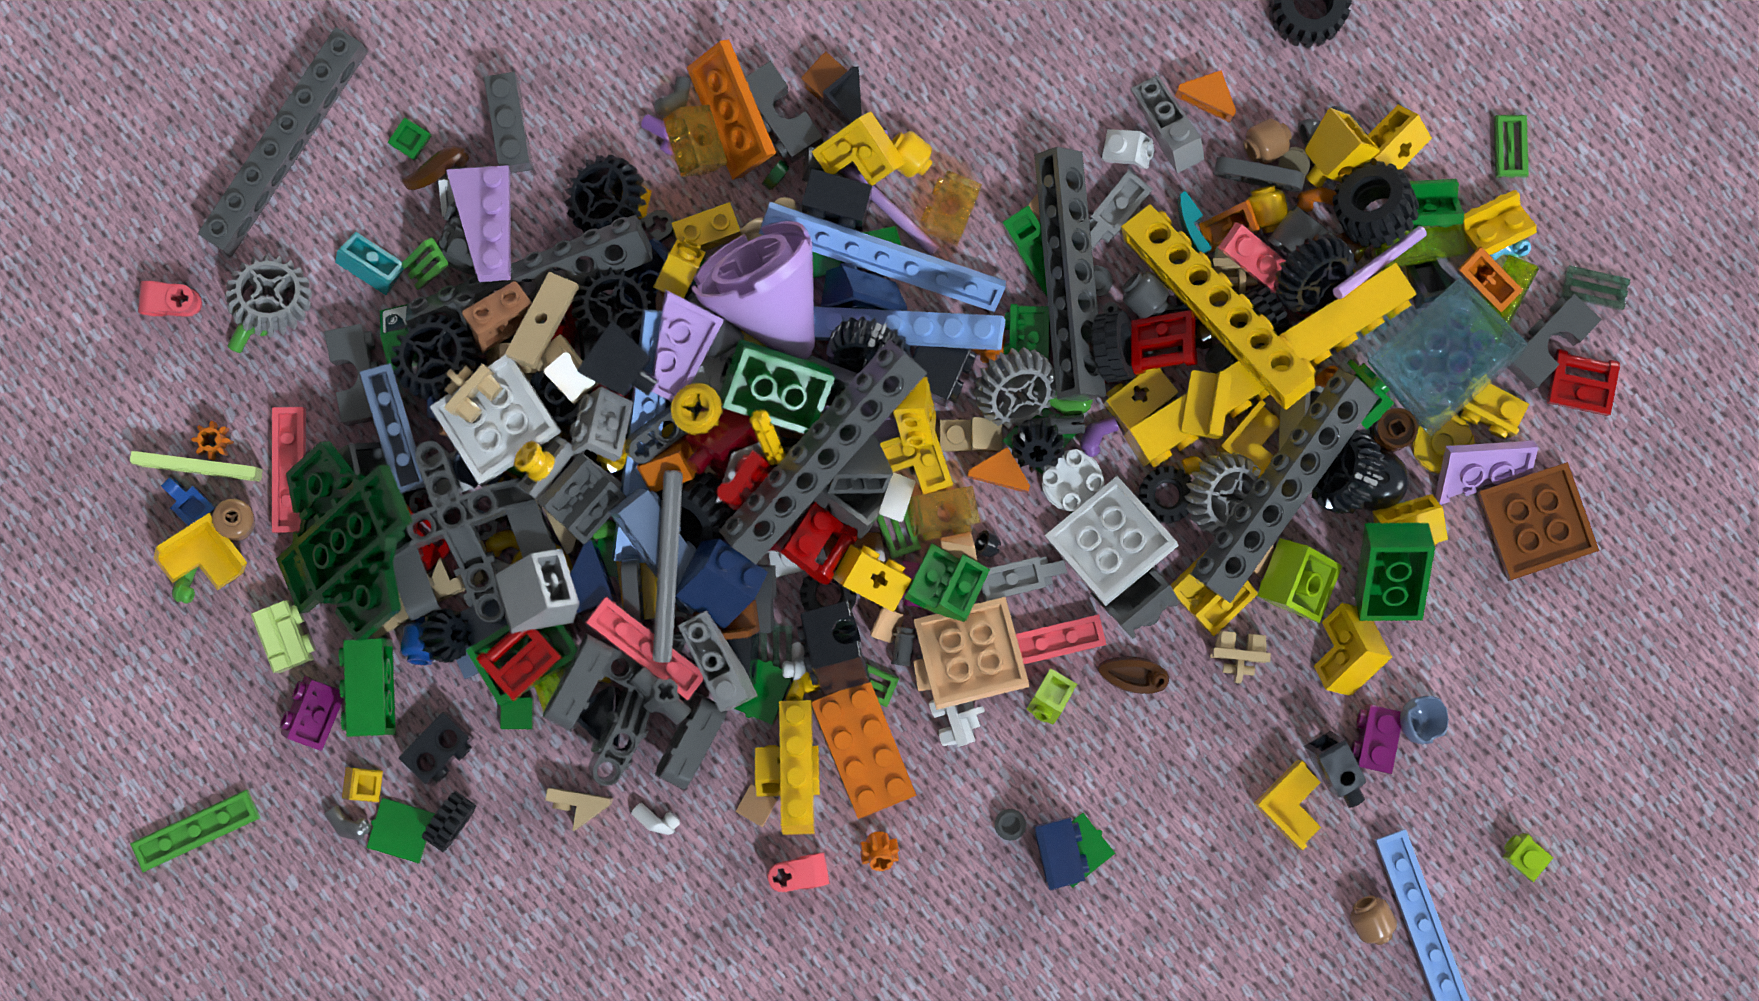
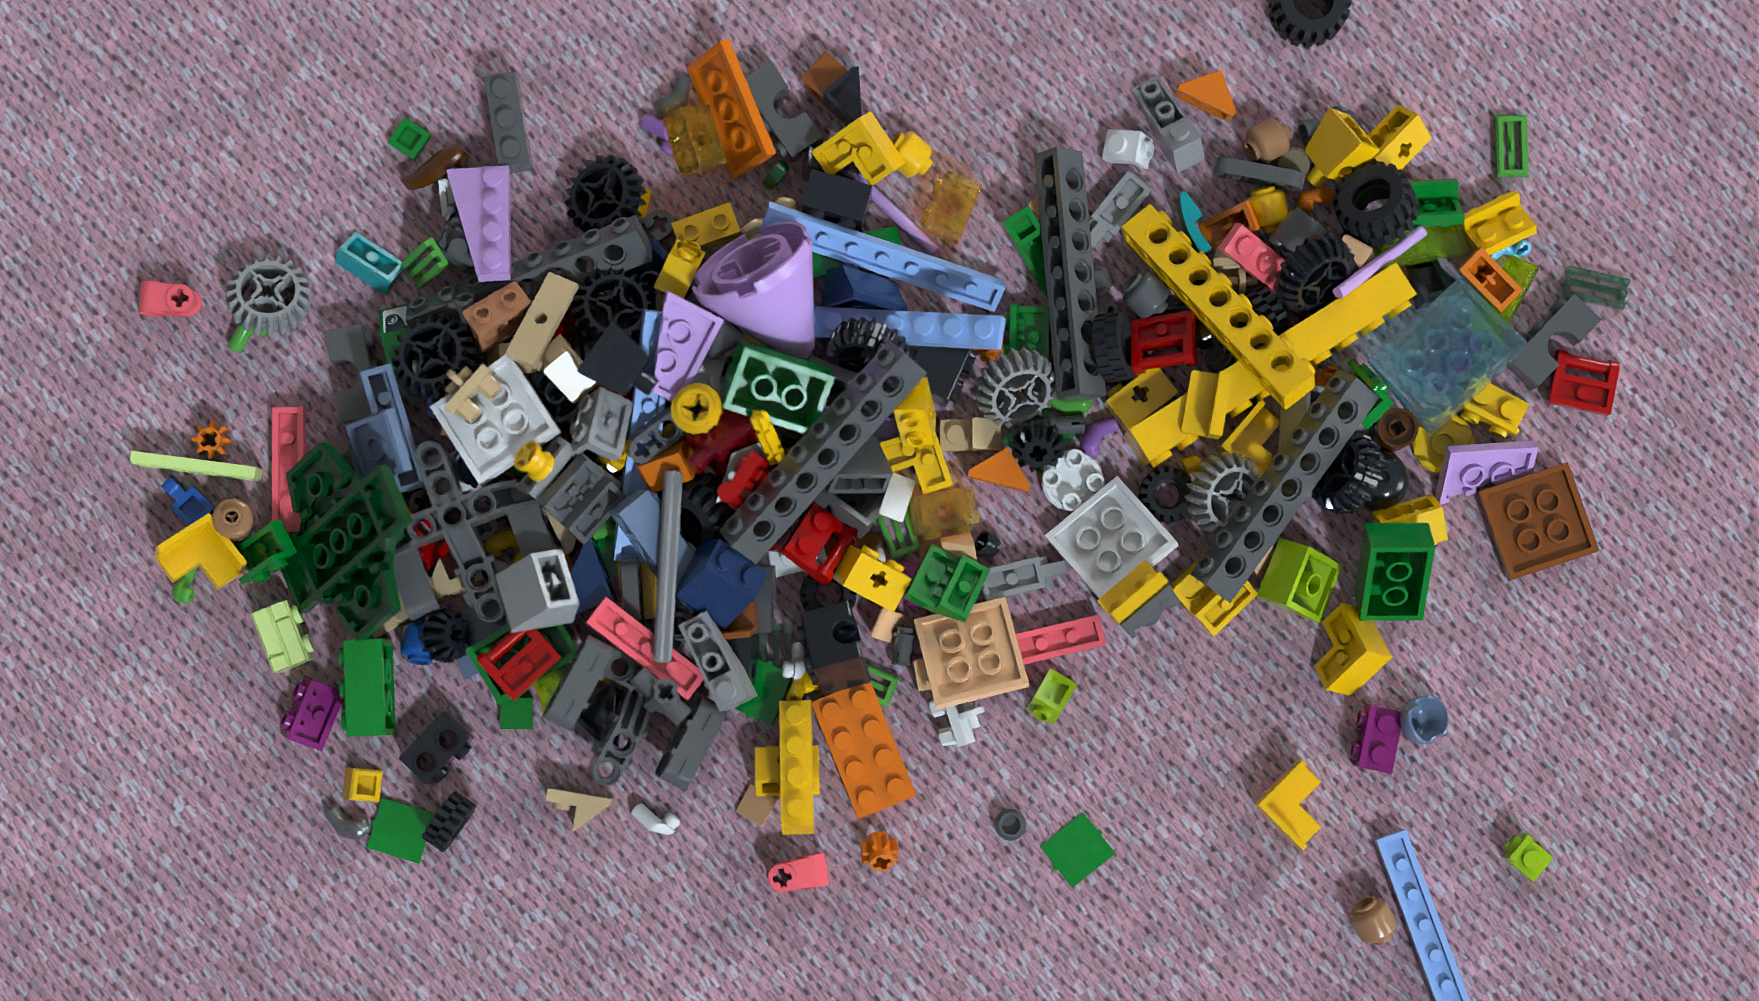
(195, 830): bright green tile -> none
(266, 552): none -> green bracket
(283, 141): dark grey brick -> none
(378, 442): none -> sand blue tile
(1060, 853): dark blue slope -> none
(1132, 592): none -> yellow bracket
(1134, 674): reddish brown arm -> none
(1255, 652): tan hips -> none
(1337, 767): black torso -> none
(1362, 252): none -> light nougat slope

